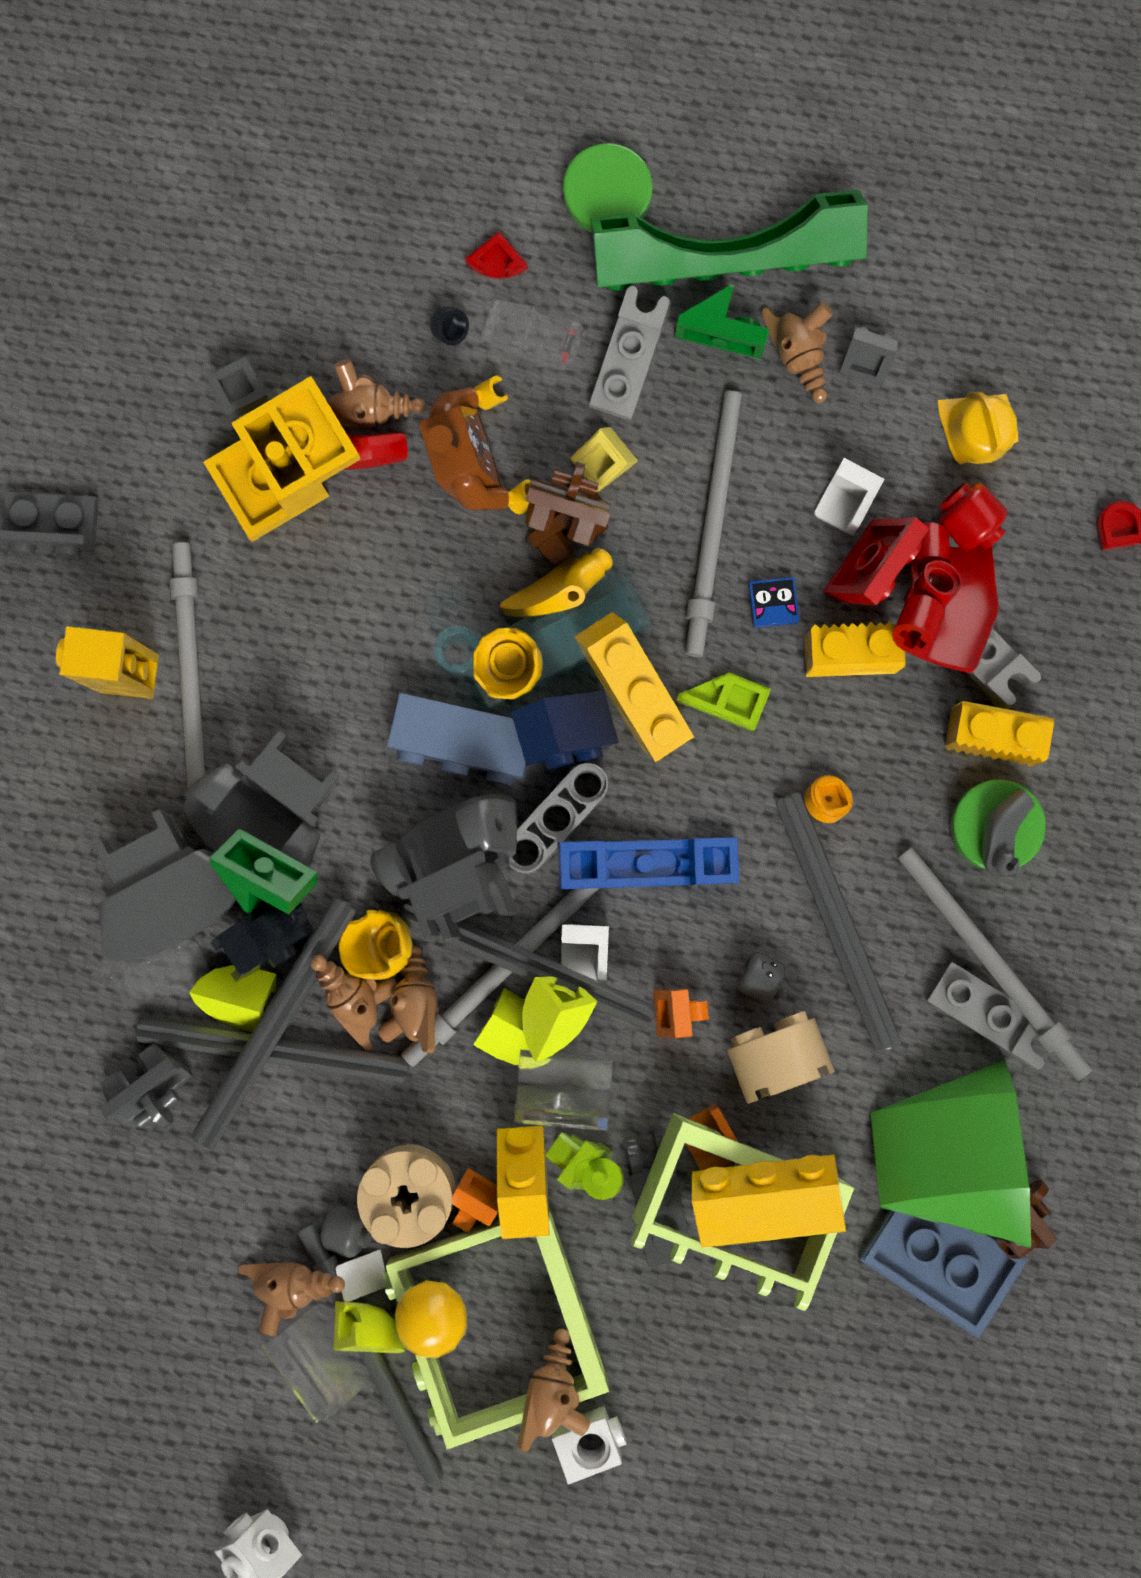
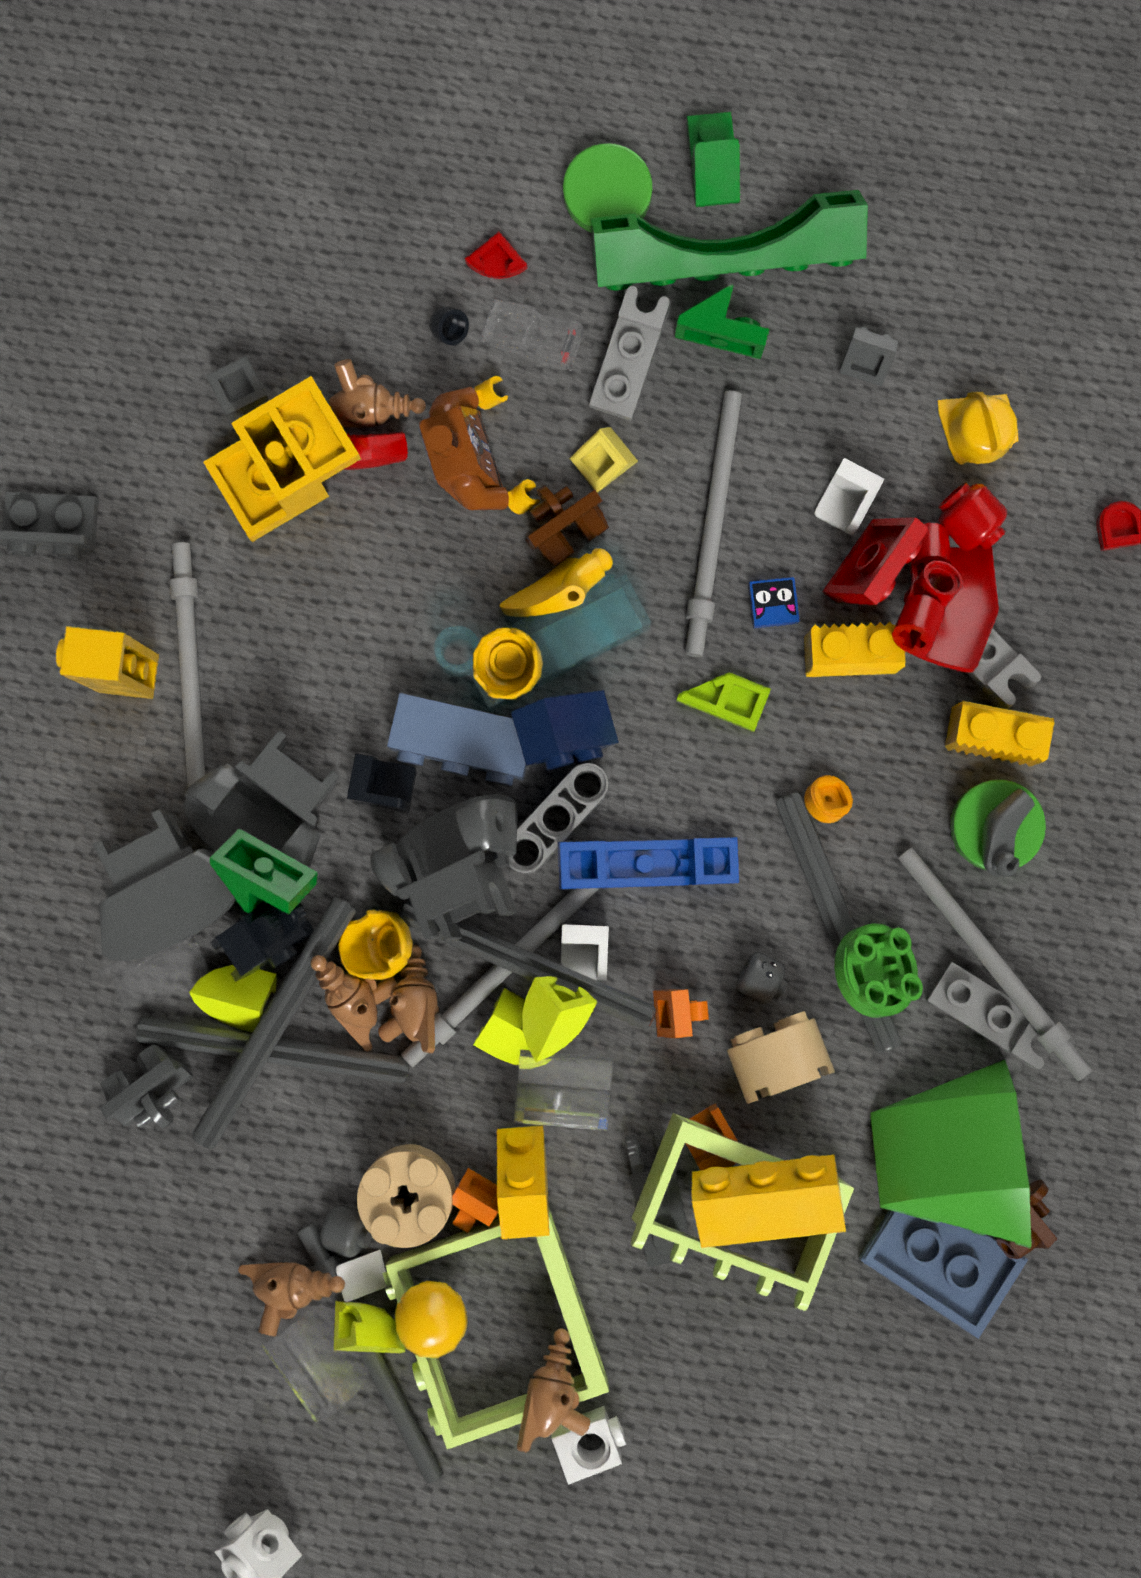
(381, 783): none -> black panel
(586, 511): reddish brown hips -> none
(586, 1166): lime hips -> none
(634, 686): yellow brick -> none
(714, 159): none -> green slope
(801, 345): medium nougat piece -> none
(877, 970): none -> bright green tile

